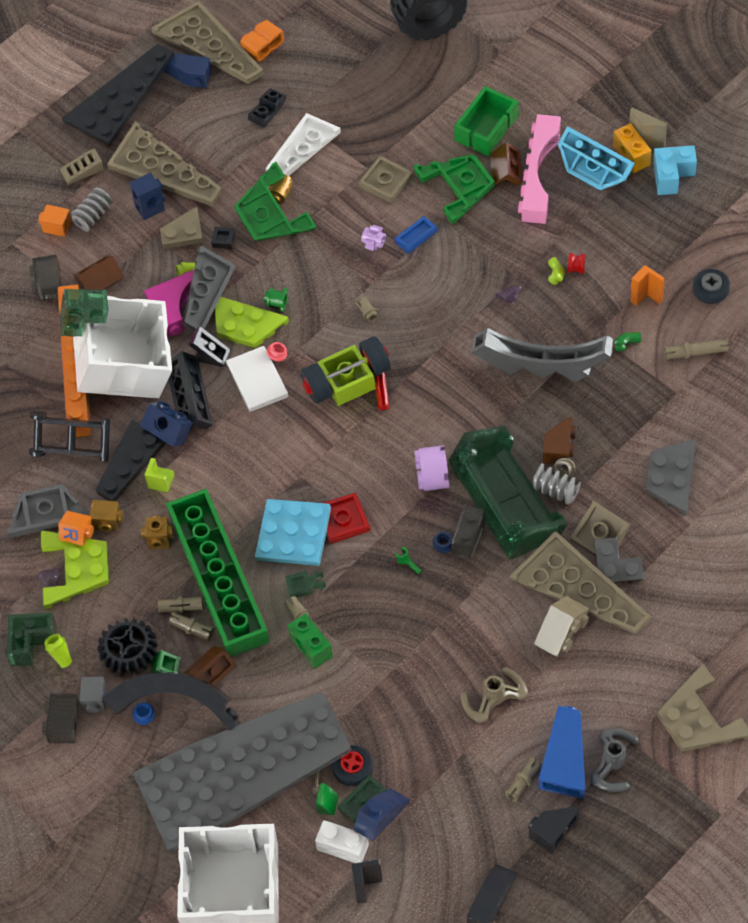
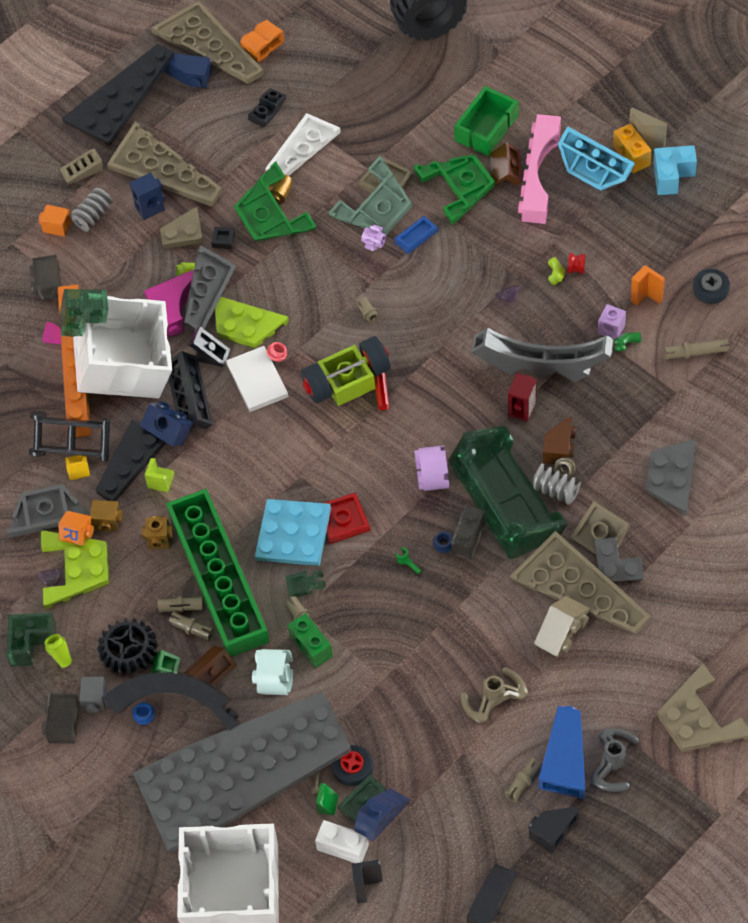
(51, 334): none -> dark pink tile
(77, 467): none -> yellow slope
(99, 274): reddish brown panel -> none
(273, 672): none -> light aqua brick
(276, 298): green brick -> none
(382, 208): none -> sand green wing
(522, 397): none -> dark red brick
(611, 322): none -> lavender brick

